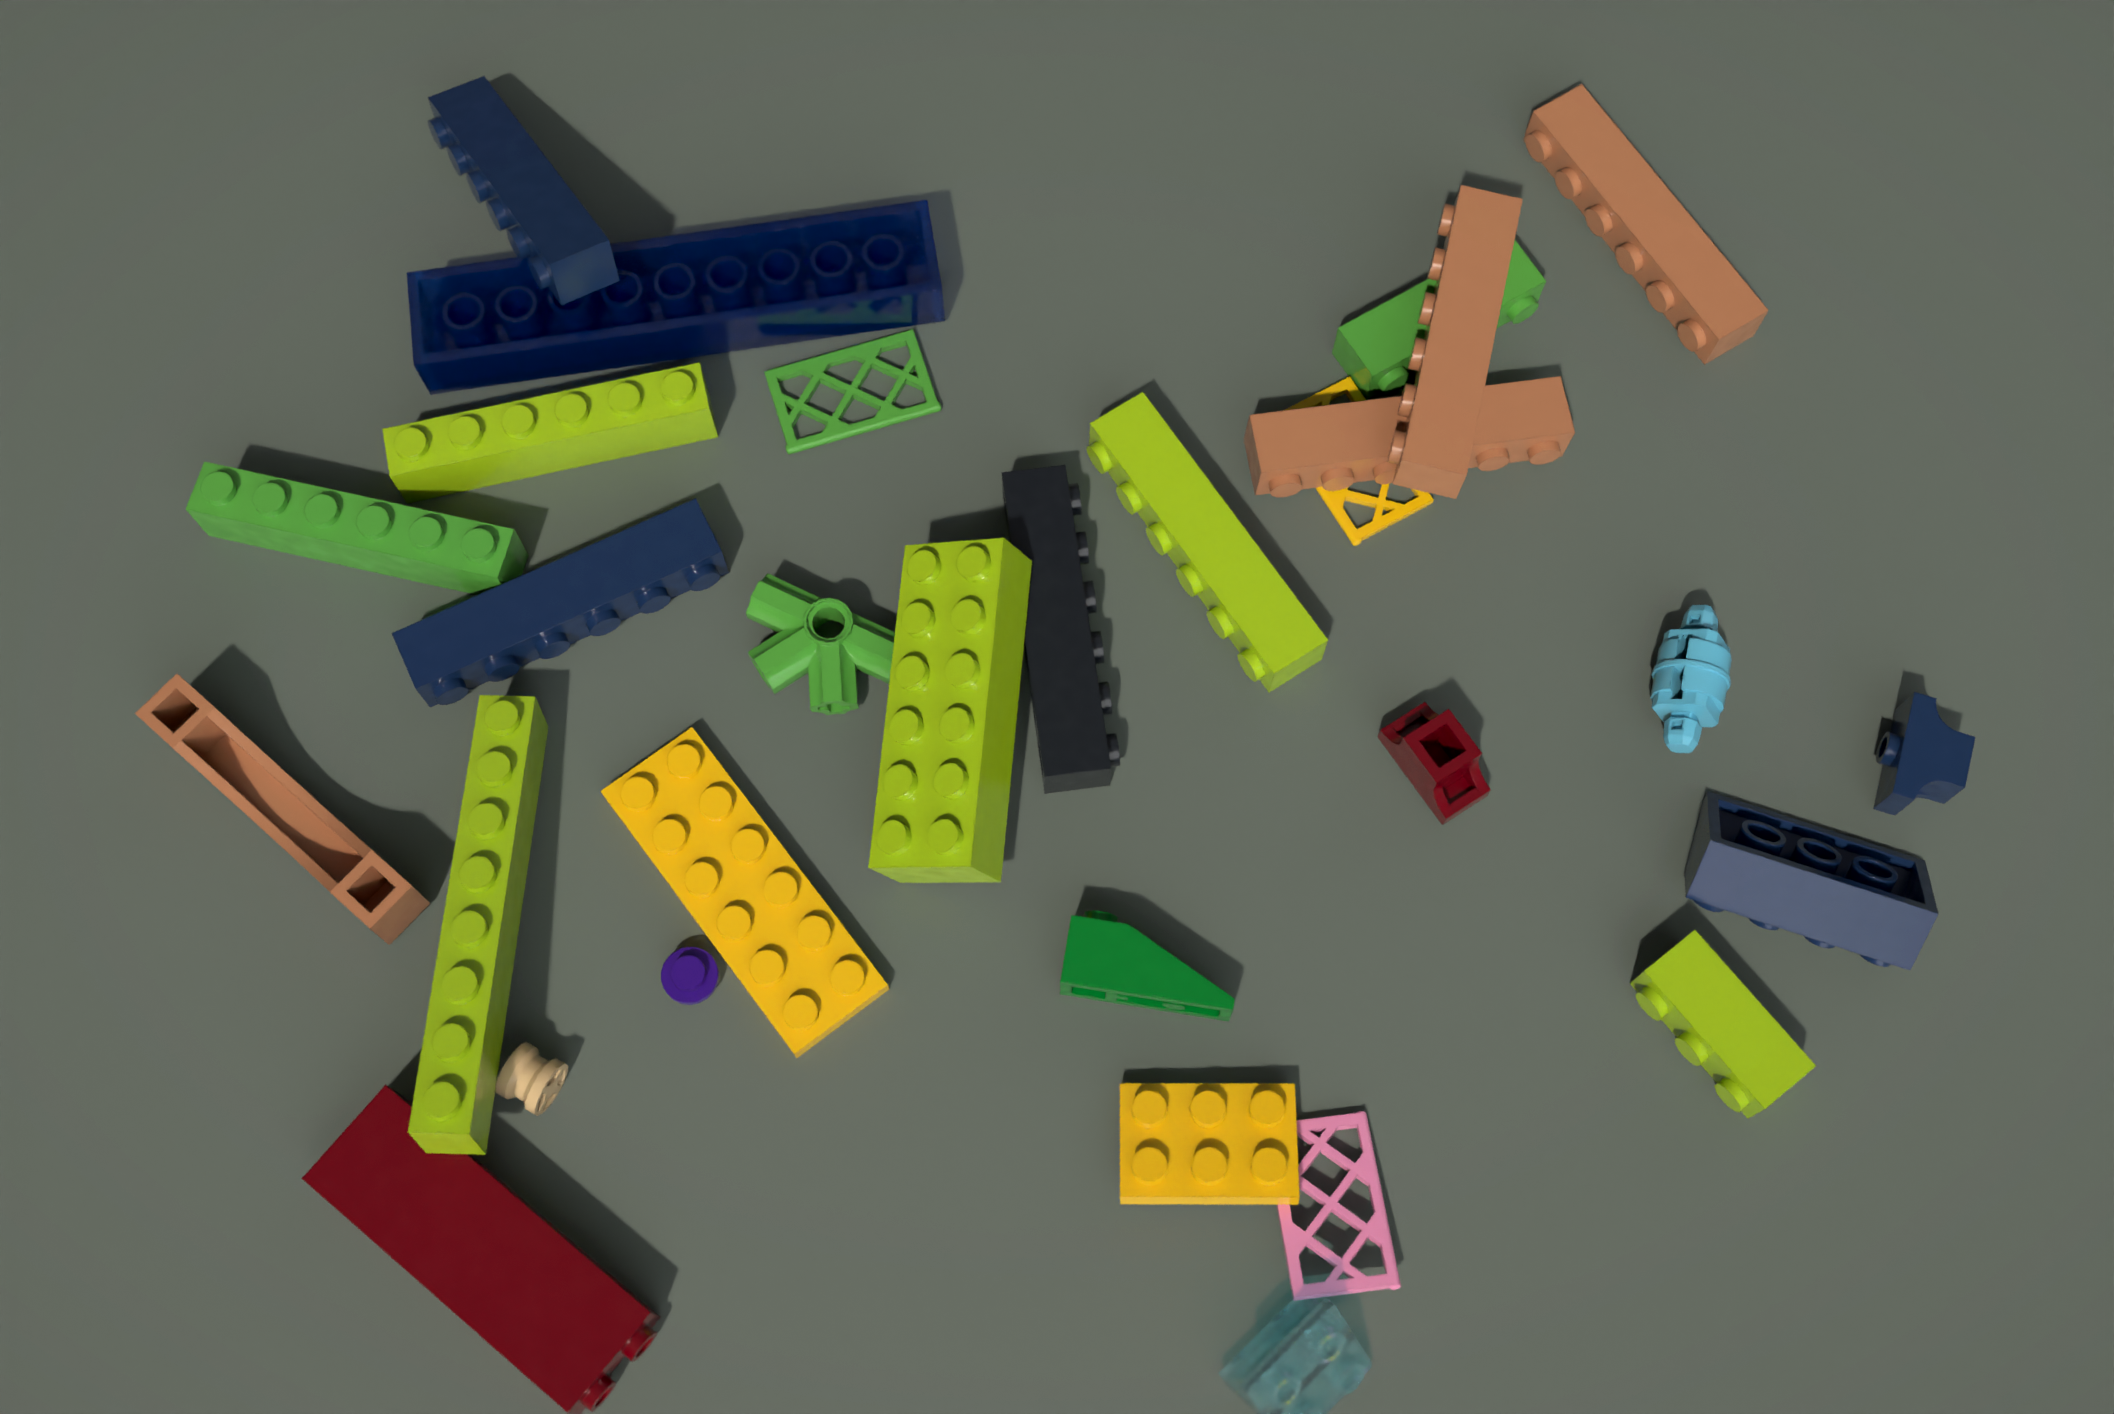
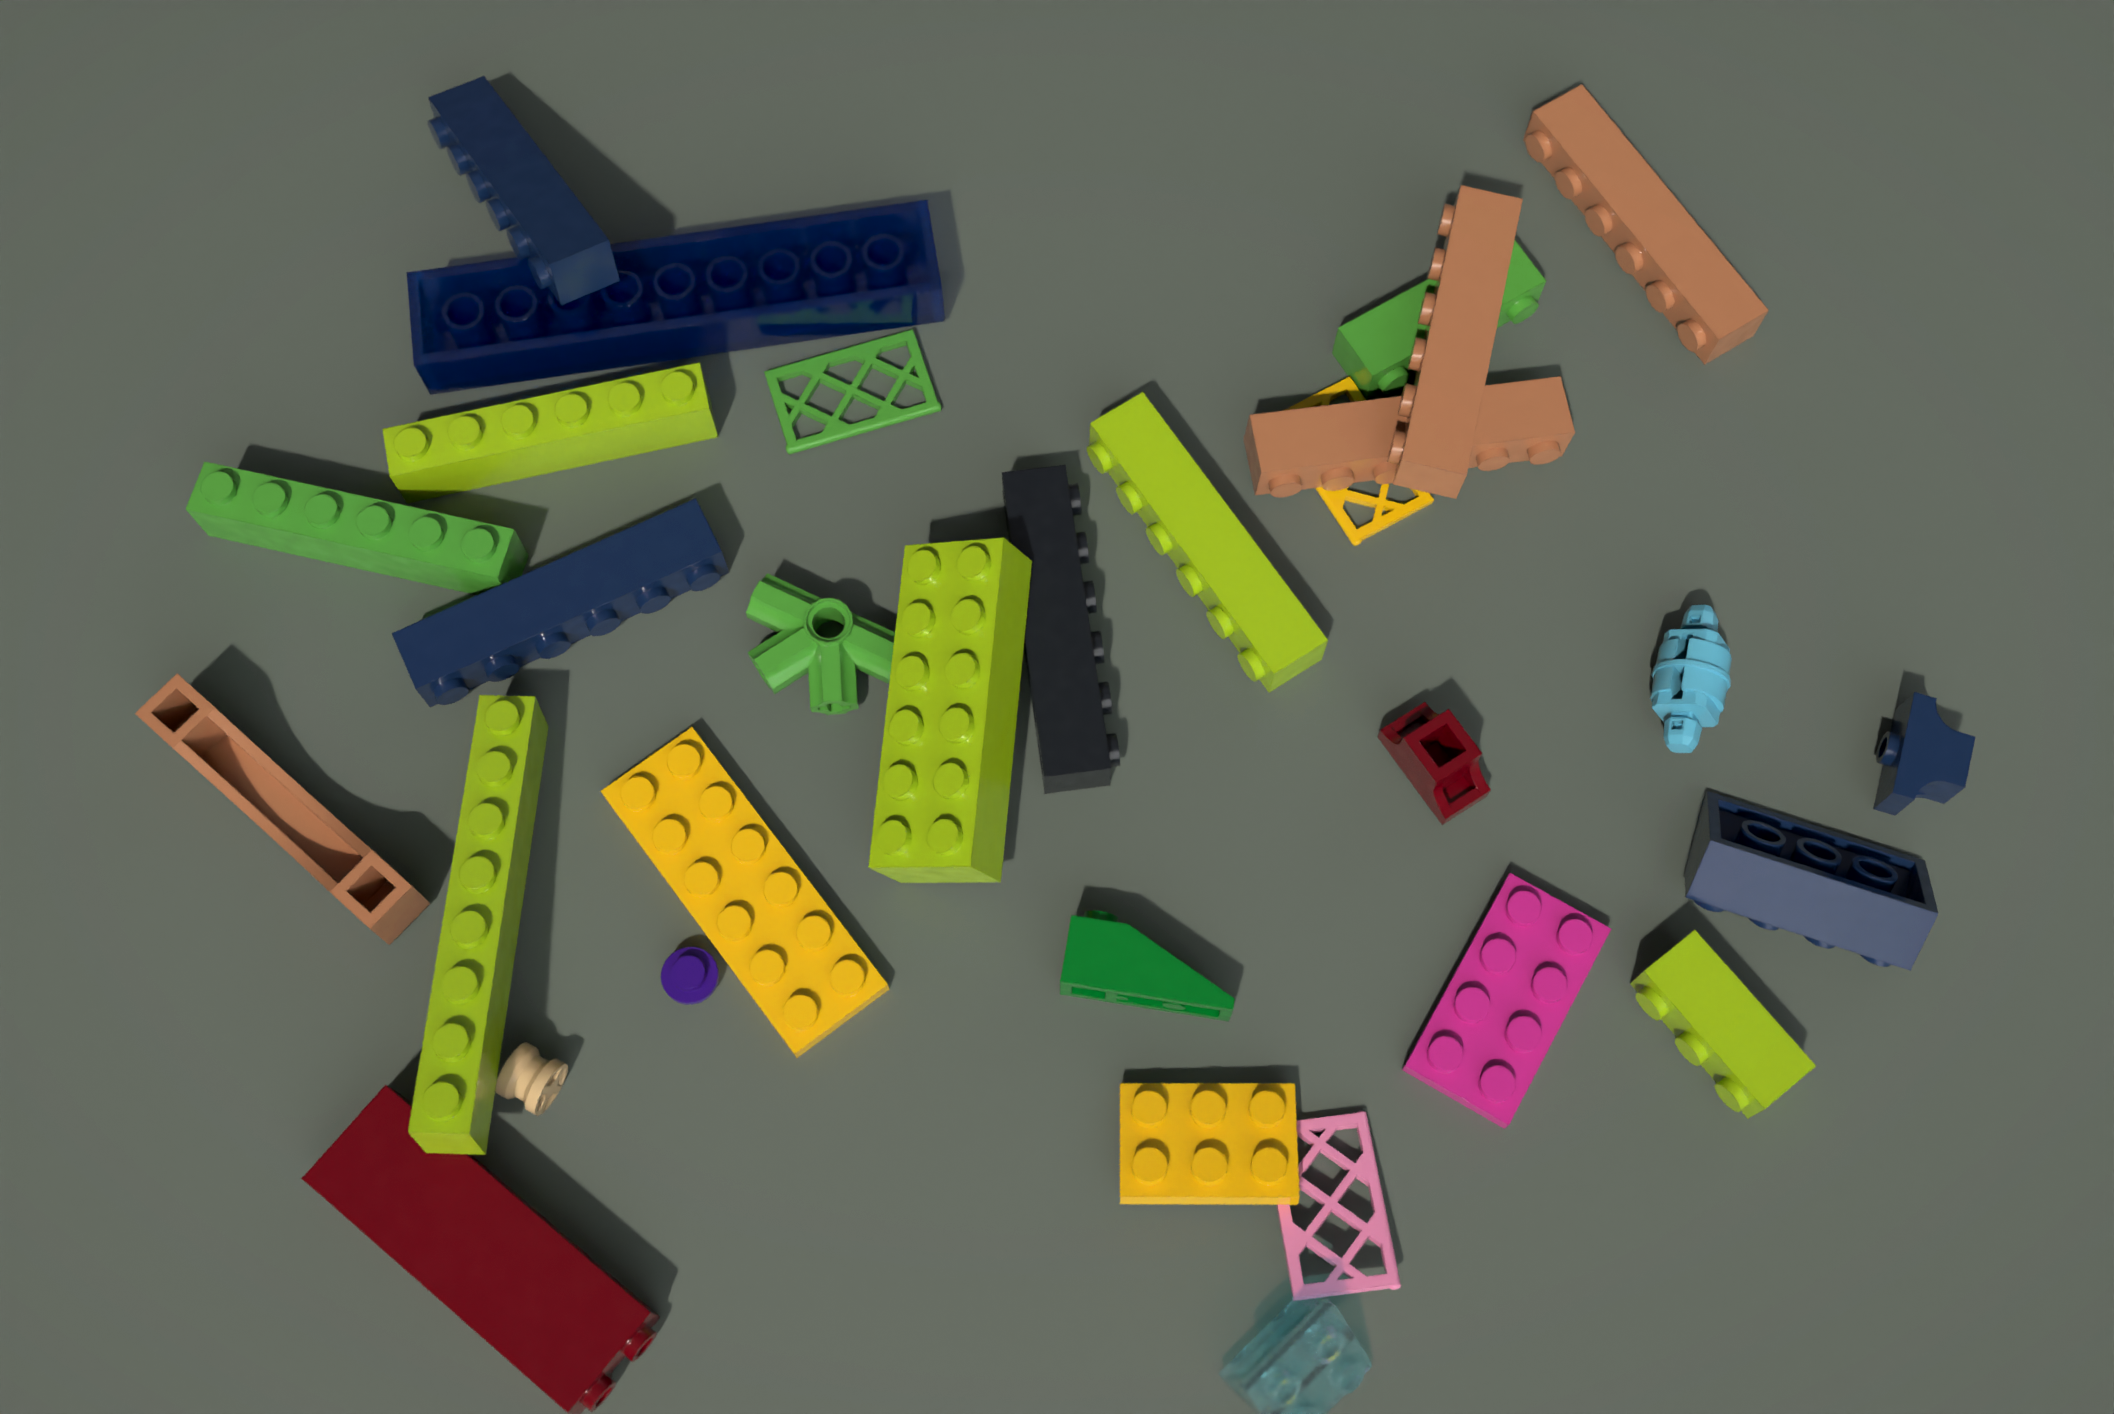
(1506, 1000): none -> dark pink plate

